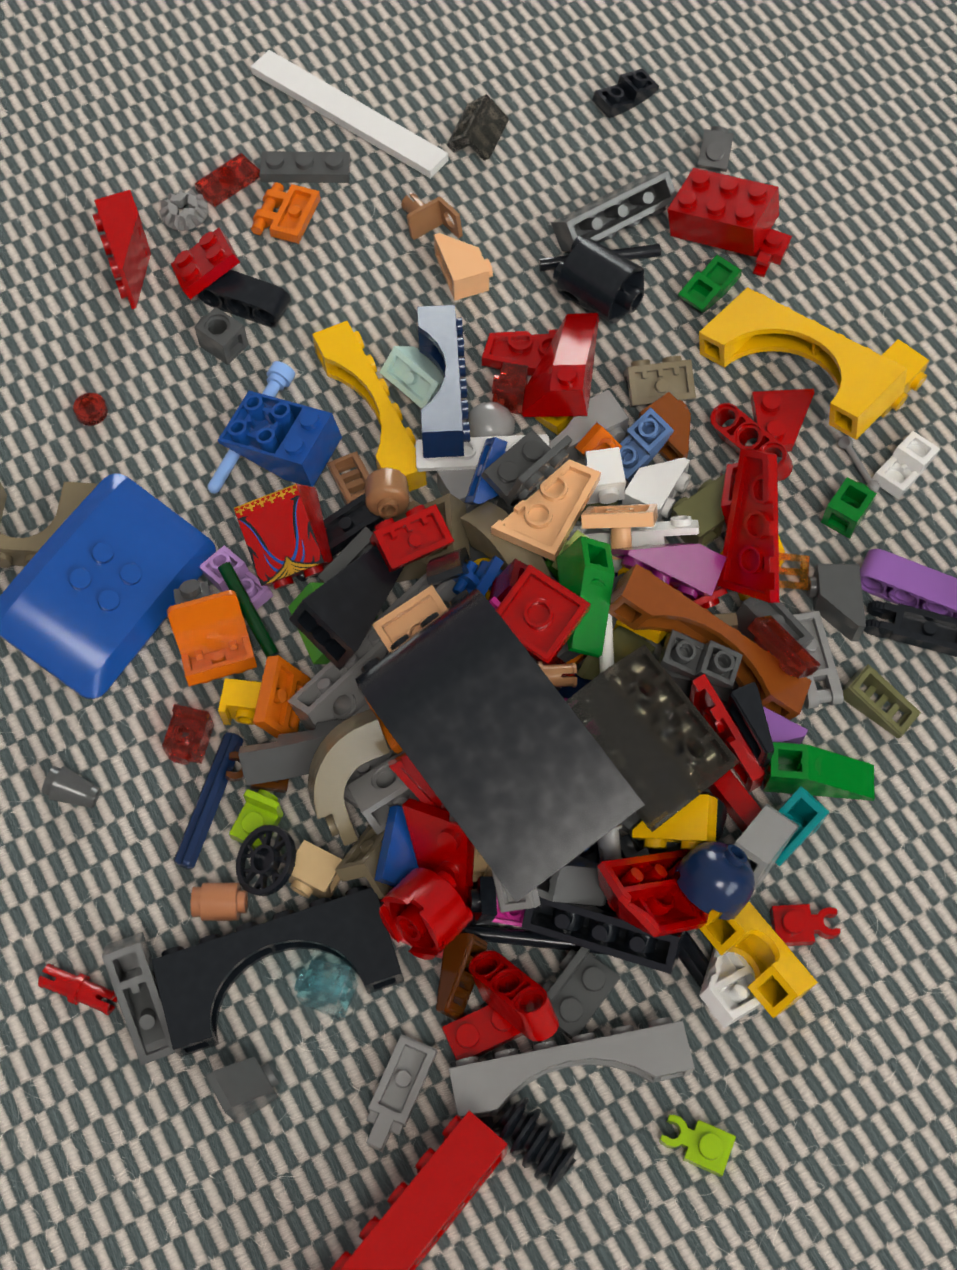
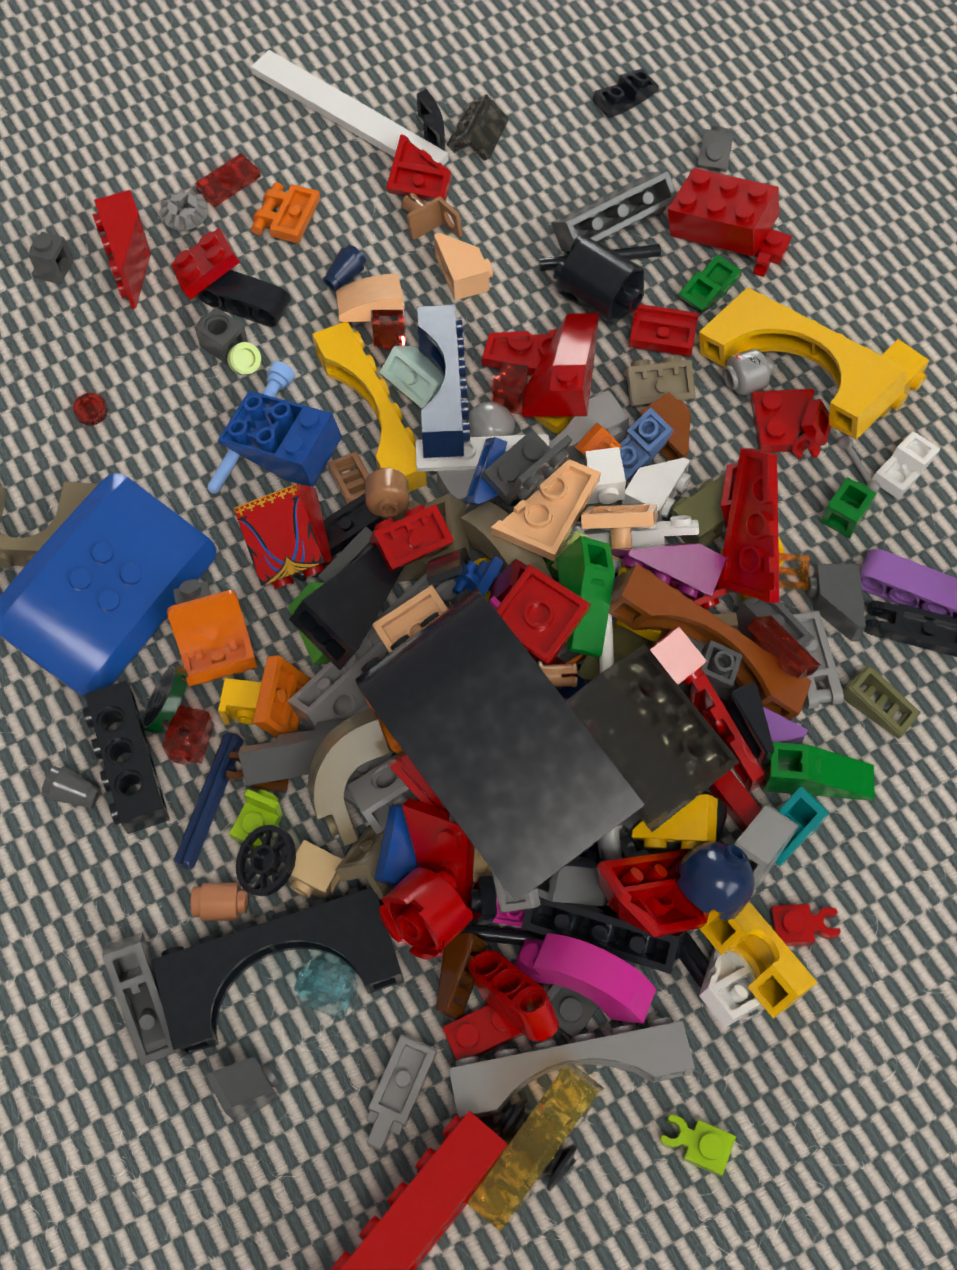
(44, 254): none -> dark grey brick
(78, 989): red pin -> none
(148, 804): none -> black brick
(165, 699): none -> tile
(244, 358): none -> yellowish green tile
(248, 610): dark green bar -> none
(257, 593): lavender slope -> none
(305, 167): dark grey plate -> none
(345, 266): none -> dark blue cone
(369, 294): none -> light nougat slope
(389, 332): none -> clear red brick
(417, 173): none -> red wing
(432, 119): none -> black slope
(535, 1146): none -> clear yellow arch
(590, 971): none -> dark pink arch
(663, 330): none -> red plate
(678, 656): none -> brick
(745, 429): red beam -> none
(748, 371): none -> light grey head
(815, 428): none -> red plate

